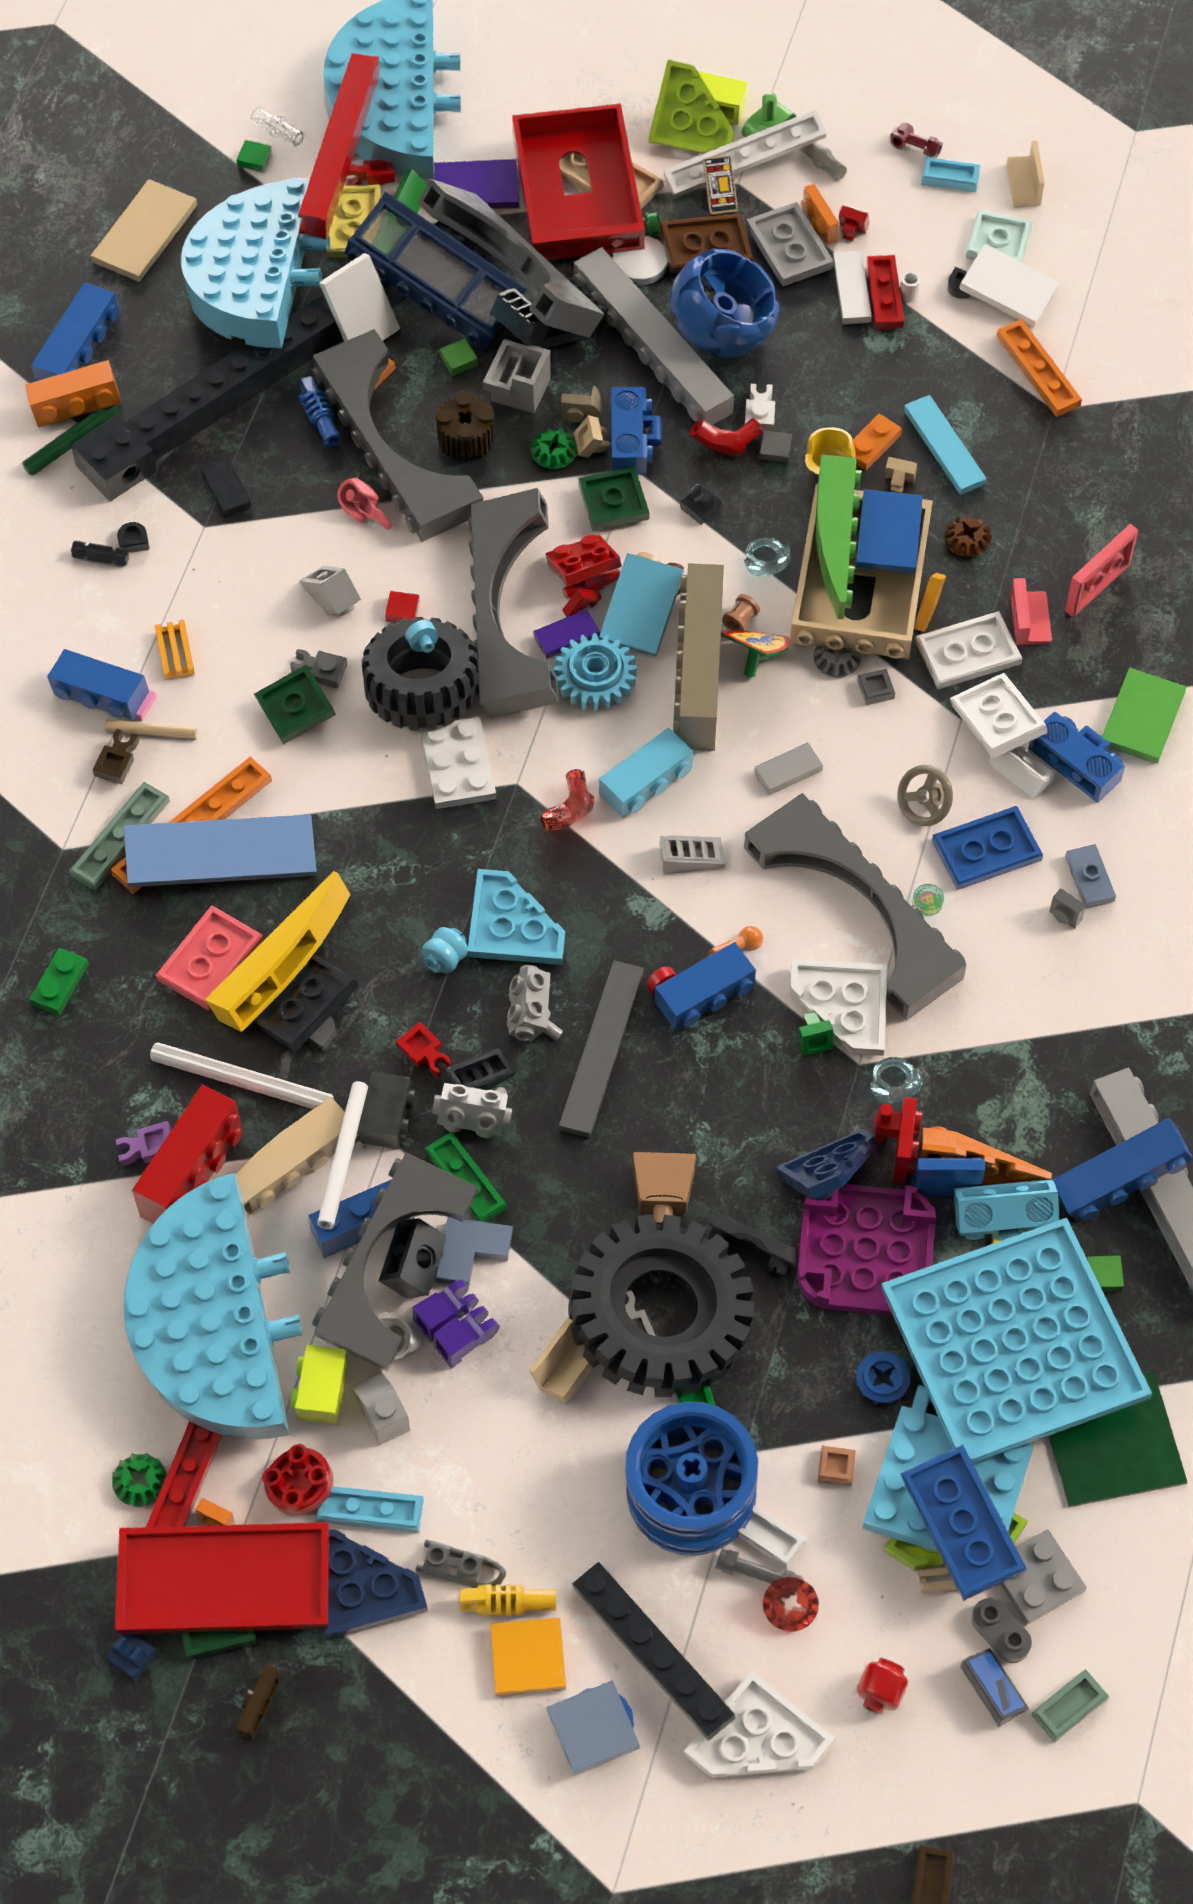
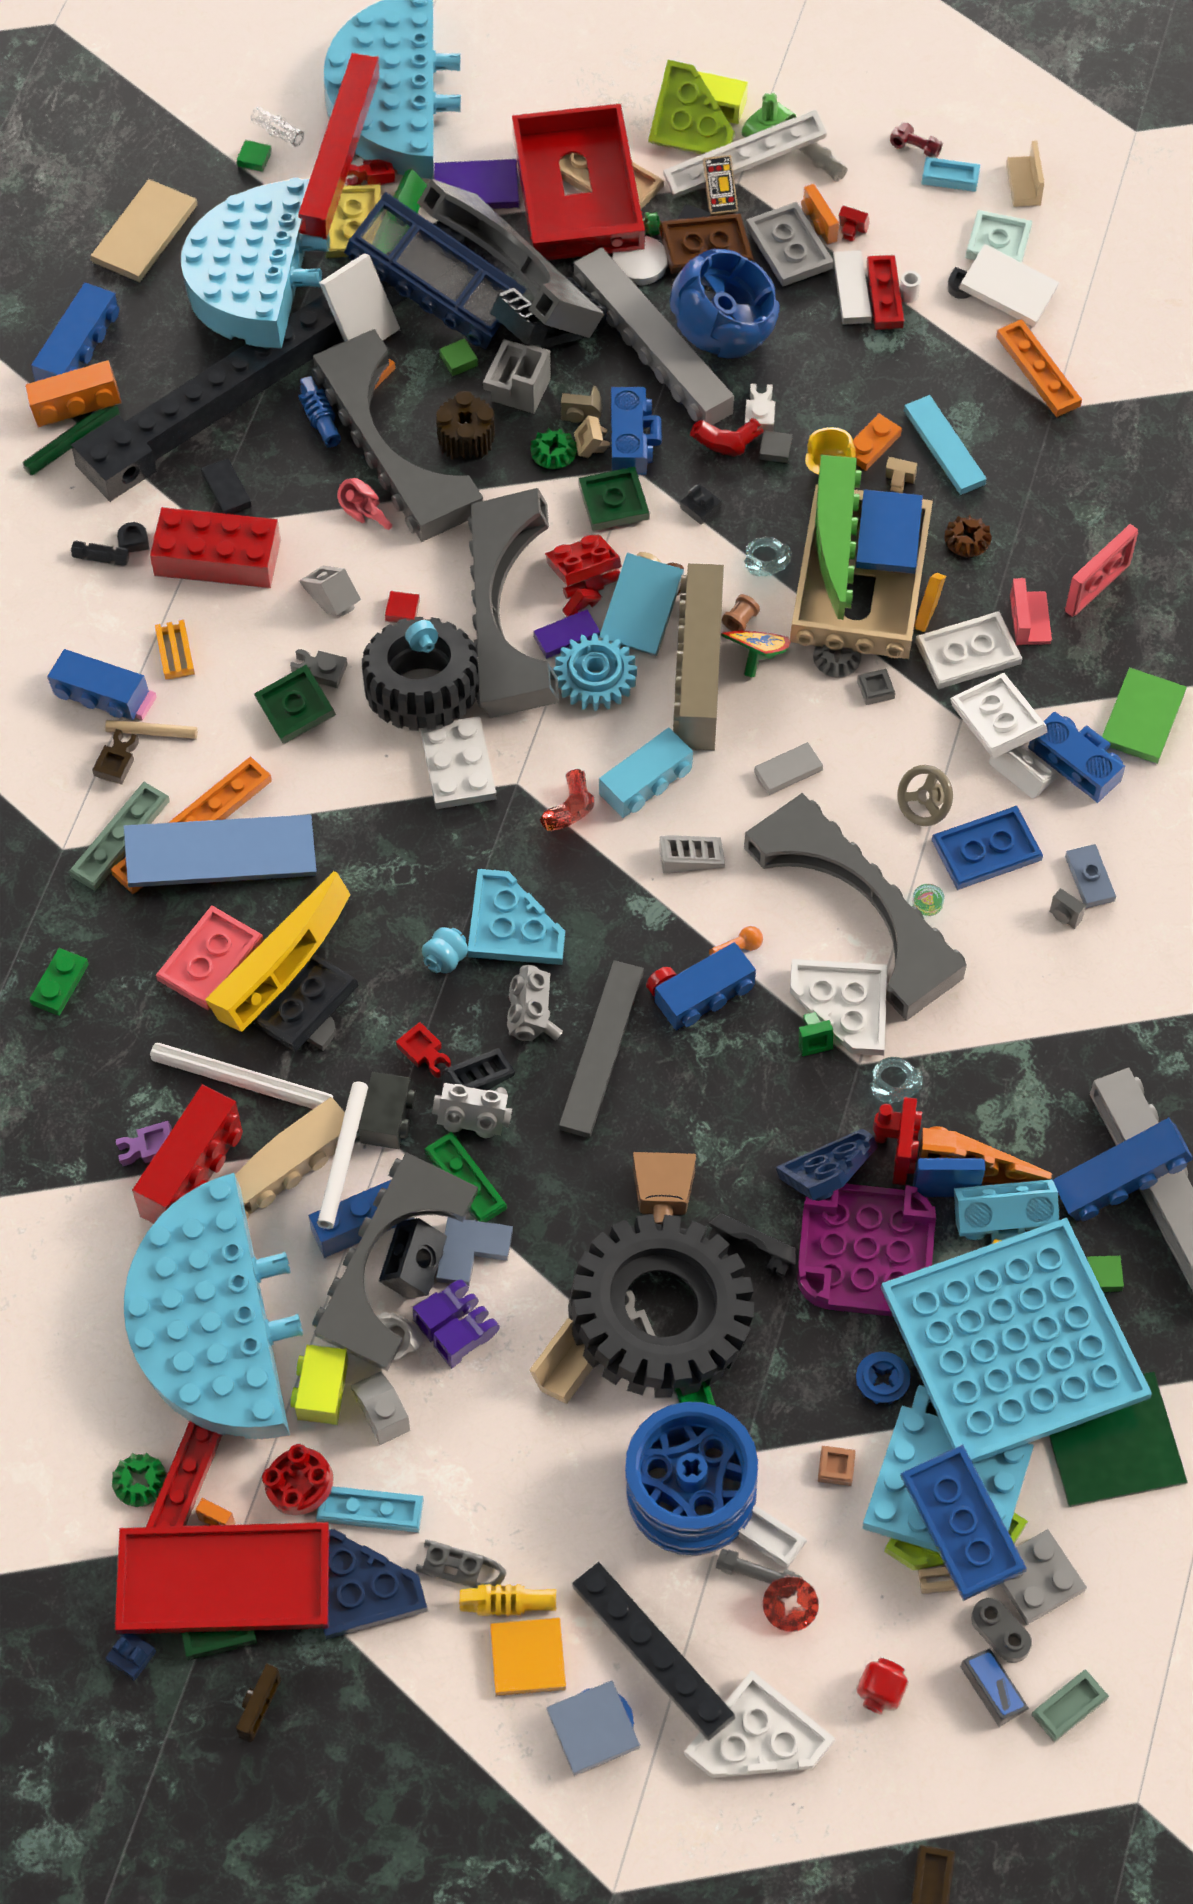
(215, 547): none -> red brick

